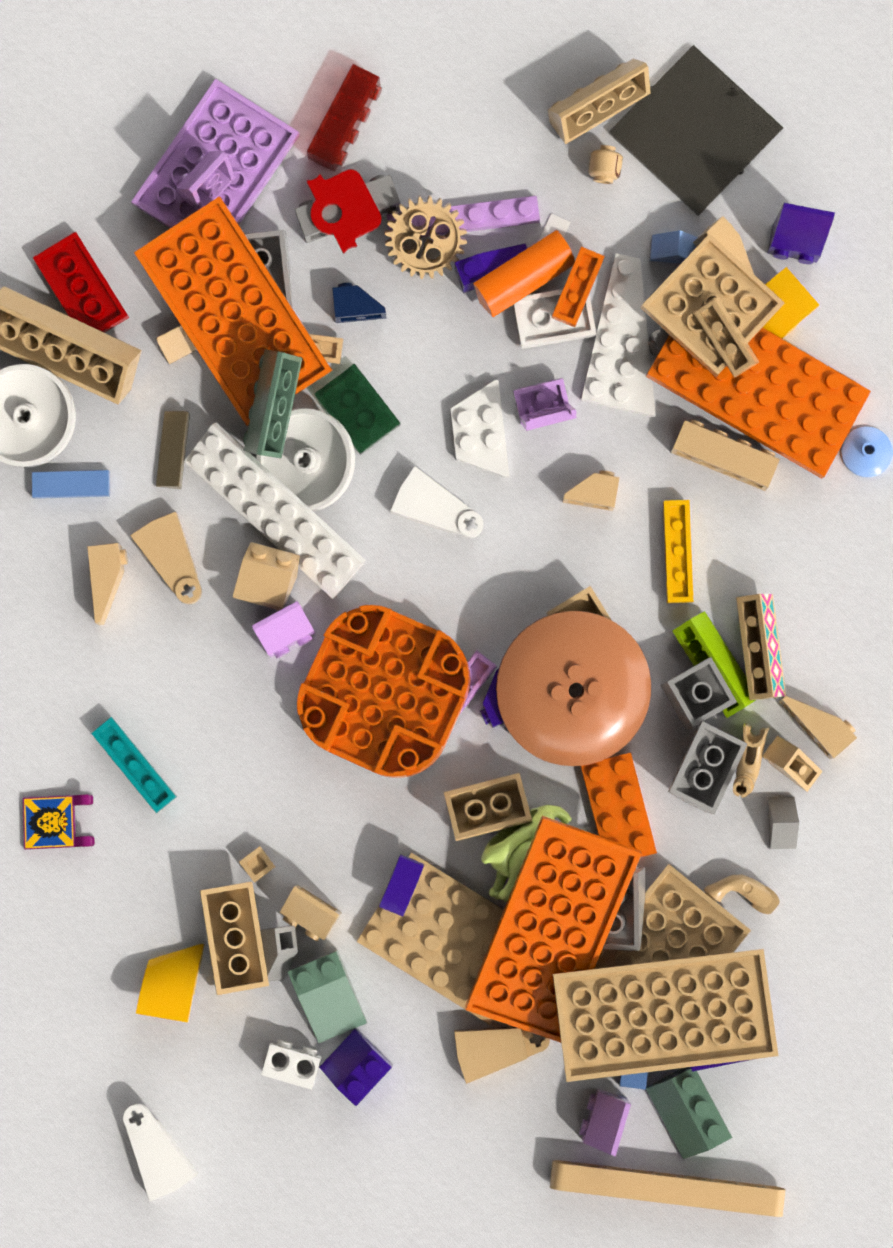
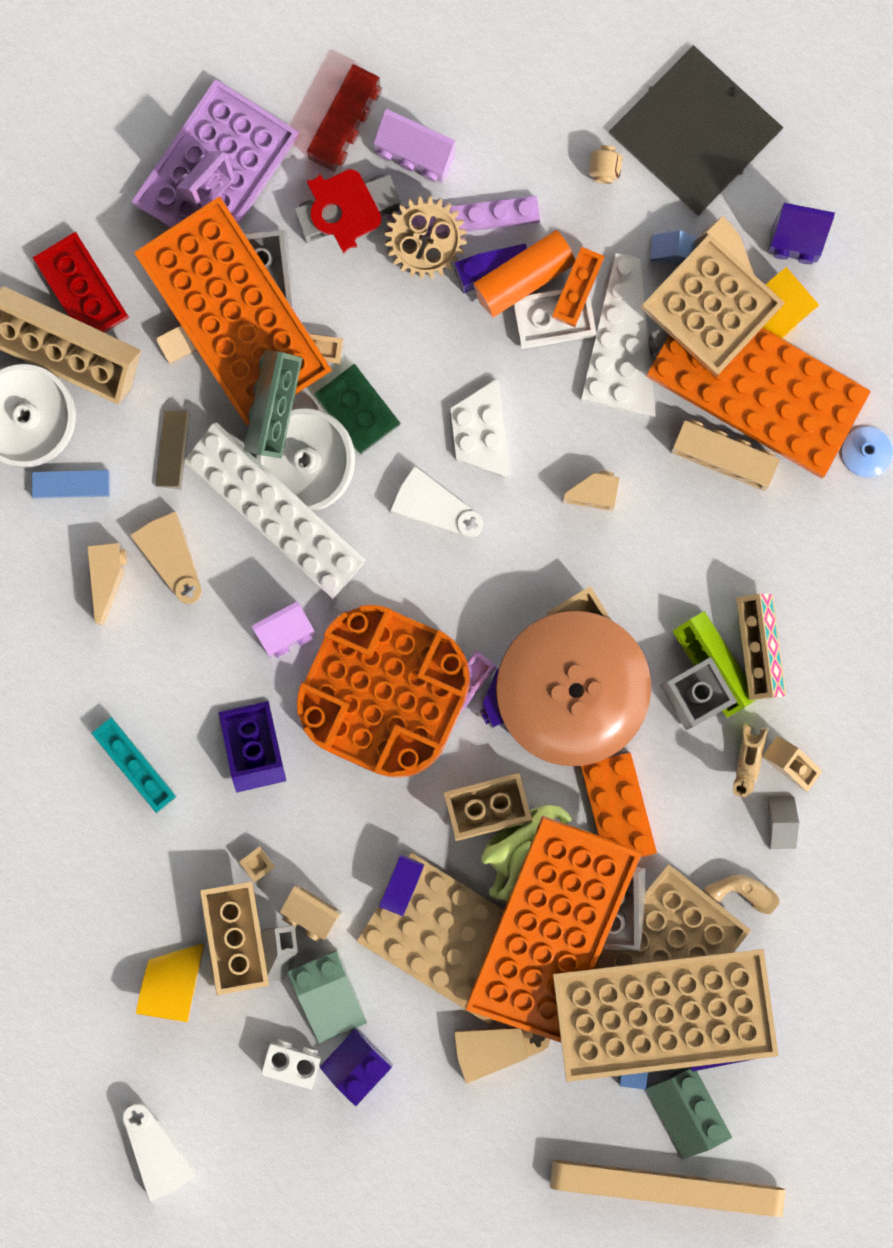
(51, 822): flag -> none
(252, 746): none -> dark purple slope
(266, 576): tan slope -> none
(355, 304): dark blue slope -> none
(414, 146): none -> lavender slope
(543, 404): lavender plate -> none
(555, 223): white sticker -> none
(600, 100): tan slope -> none
(605, 1121): lavender slope -> none
(678, 551): yellow plate -> none
(707, 768): light grey slope -> none
(726, 337): tan slope -> none
(825, 730): tan slope -> none

